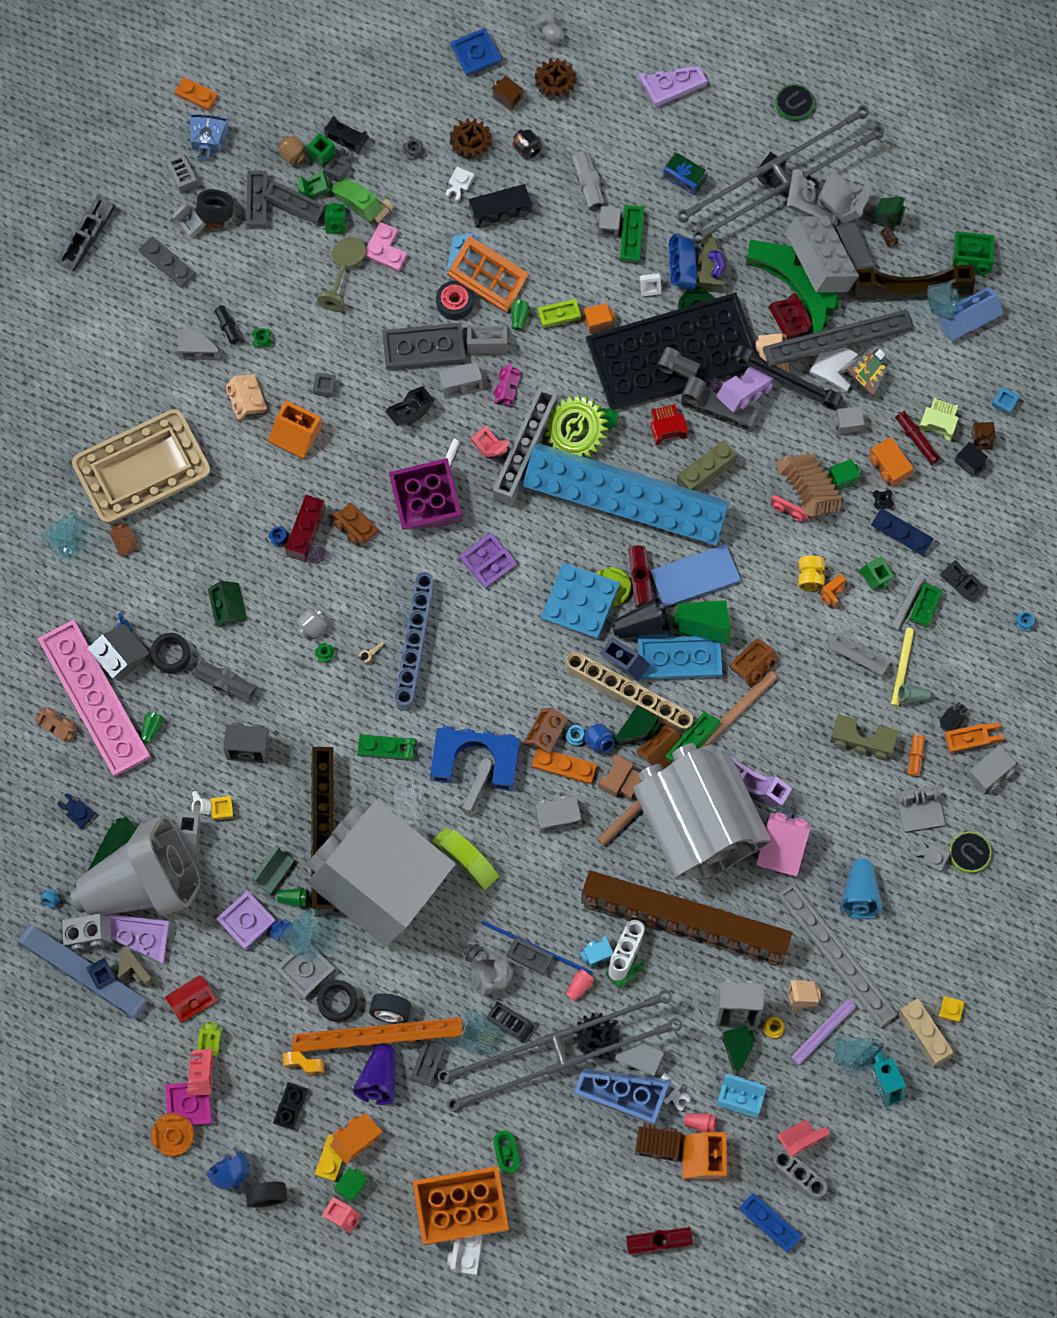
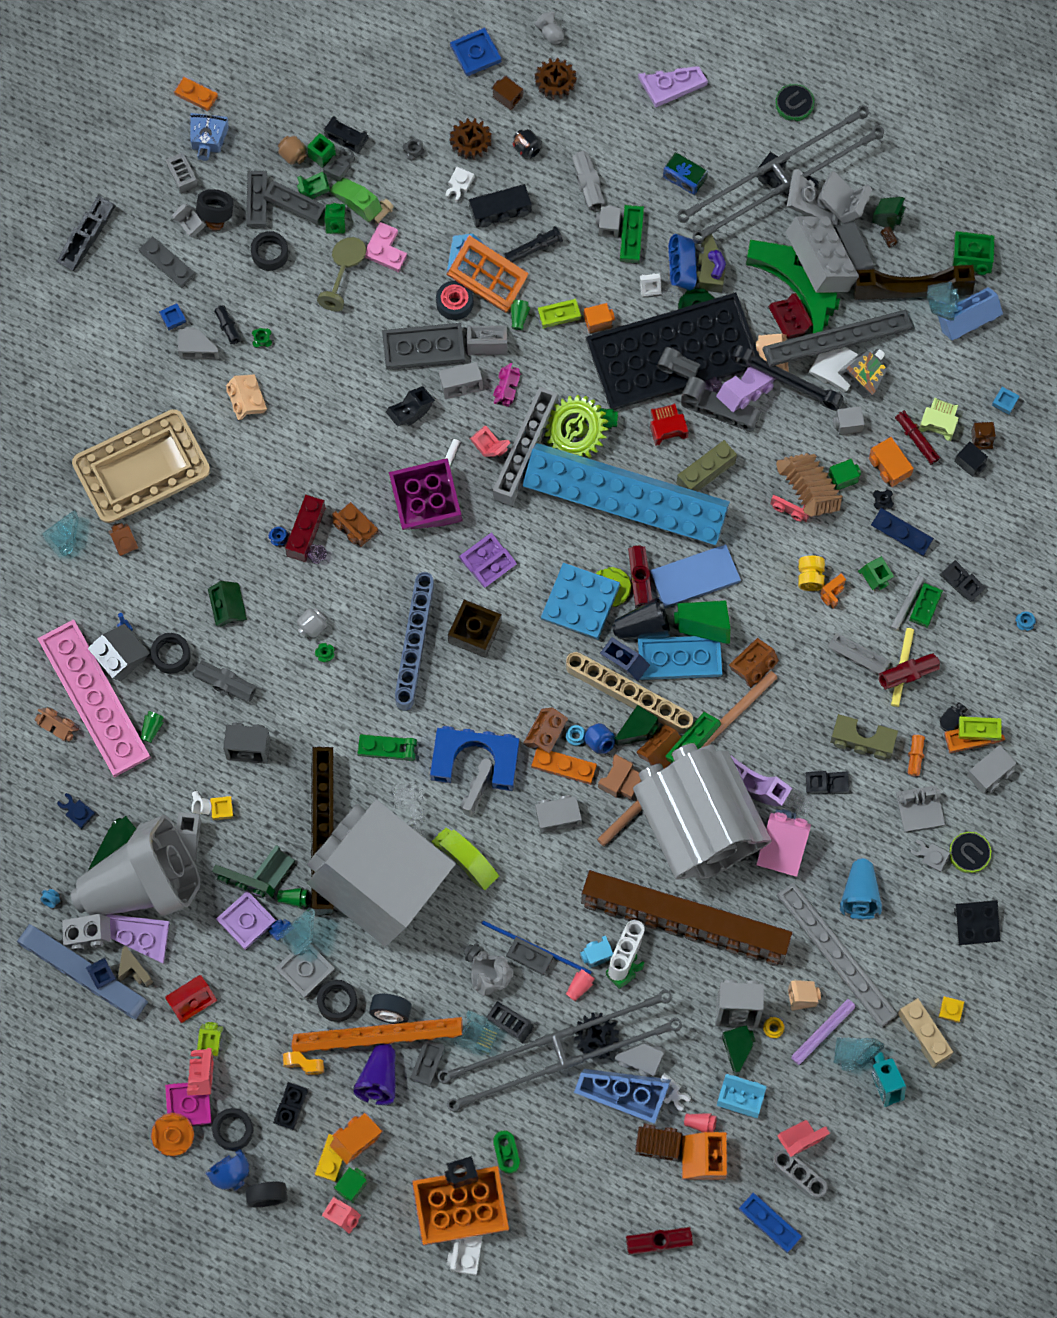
(172, 316): none -> blue plate
(223, 1115): none -> black tyre
(243, 882): none -> dark green plate
(269, 236): none -> black tyre
(295, 429): orange slope -> none
(324, 384): dark grey plate -> none
(371, 652): tan hand -> none
(466, 1164): none -> black brick
(474, 628): none -> dark brown brick
(543, 244): none -> black pin
(827, 783): none -> black slope
(909, 671): none -> dark red piece
(910, 693): sand green cone -> none
(977, 922): none -> black hinge
(980, 728): none -> lime plate

